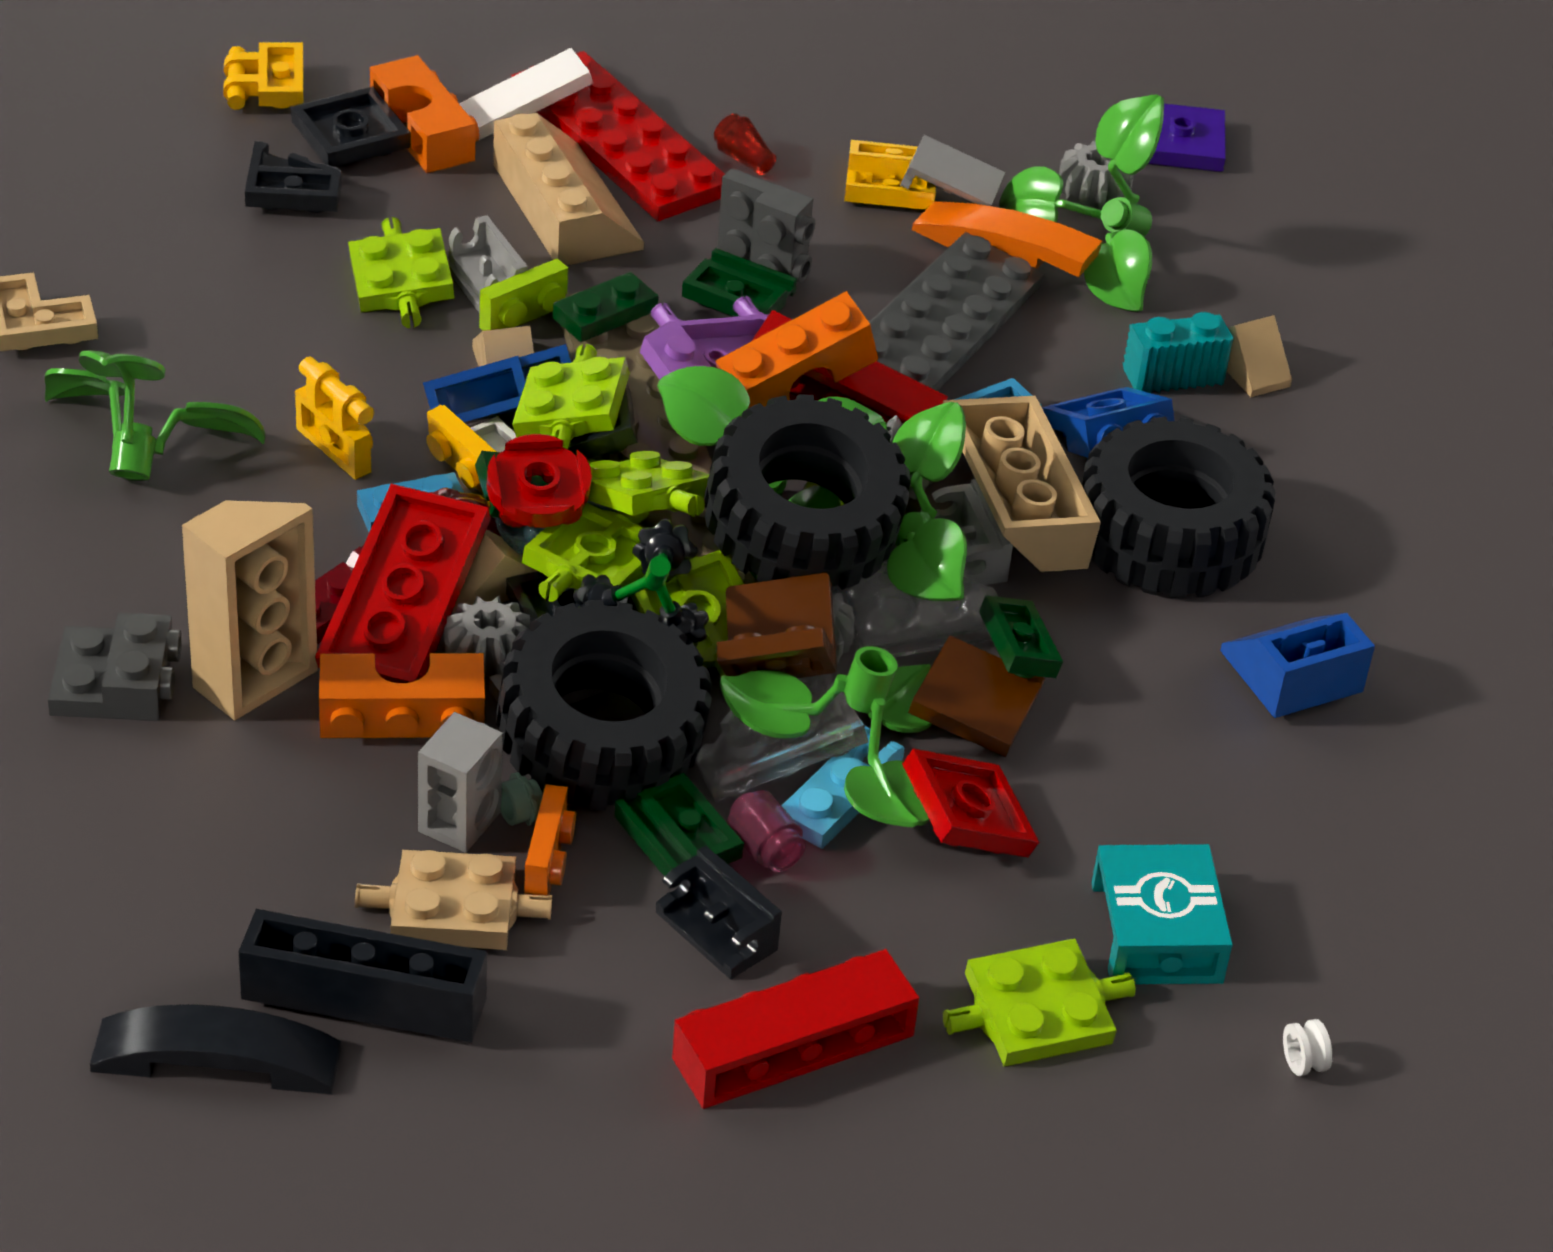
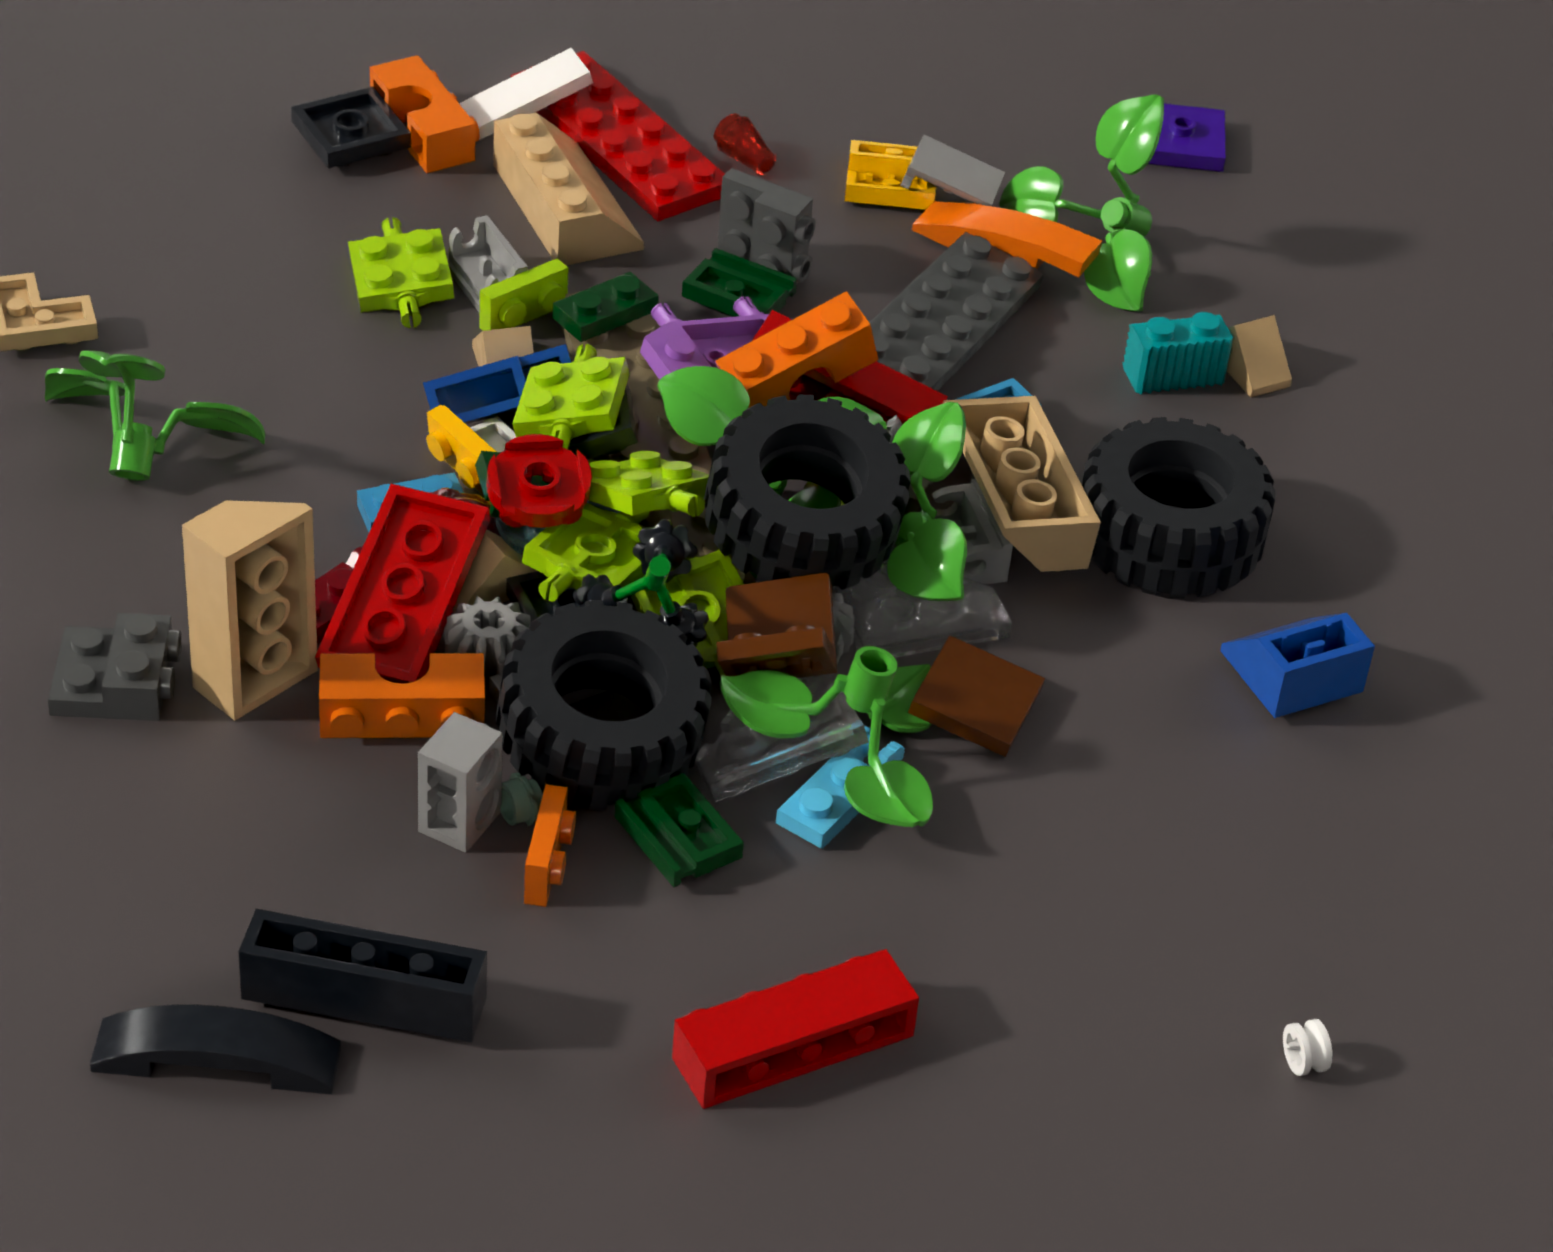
(270, 74): yellow plate -> none
(291, 183): black wing -> none
(334, 417): yellow plate -> none
(454, 898): tan plate -> none
(720, 913): black hinge -> none
(767, 830): clear pink brick -> none
(970, 803): red plate -> none
(1020, 637): dark green plate -> none
(1039, 1002): lime plate -> none
(1088, 178): light grey gear -> none
(1095, 416): blue plate -> none
(1164, 913): teal panel -> none

